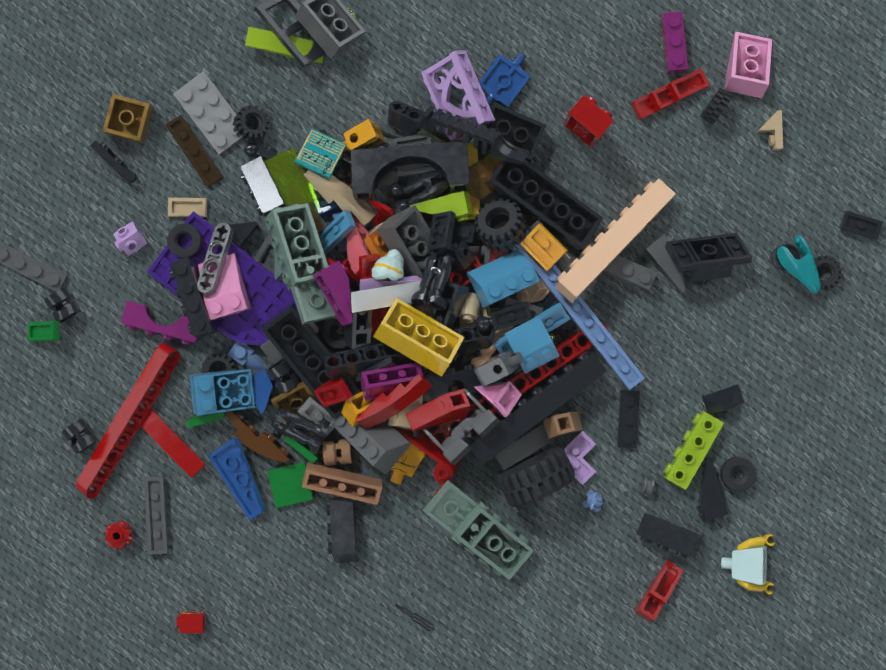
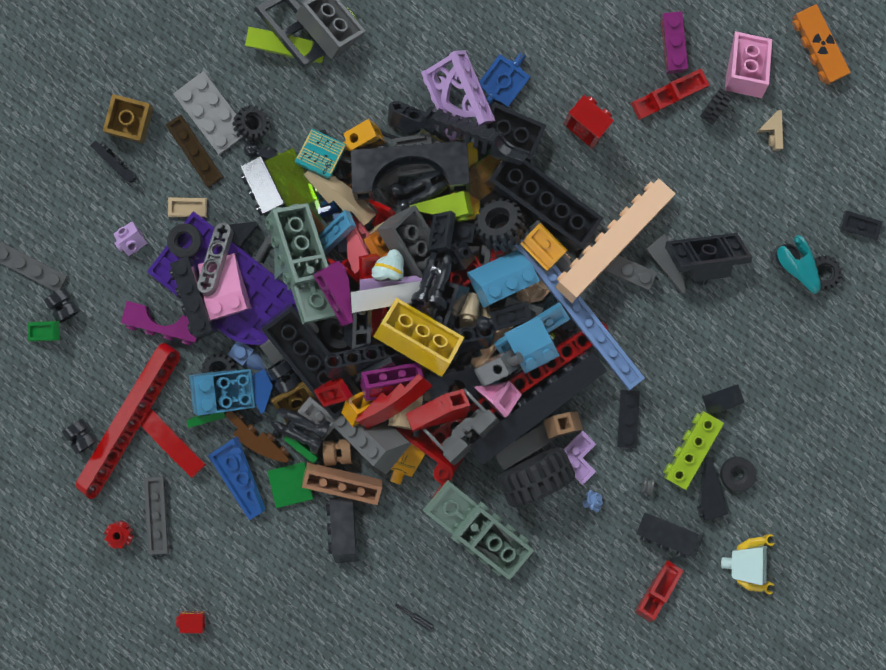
(820, 44): none -> orange brick

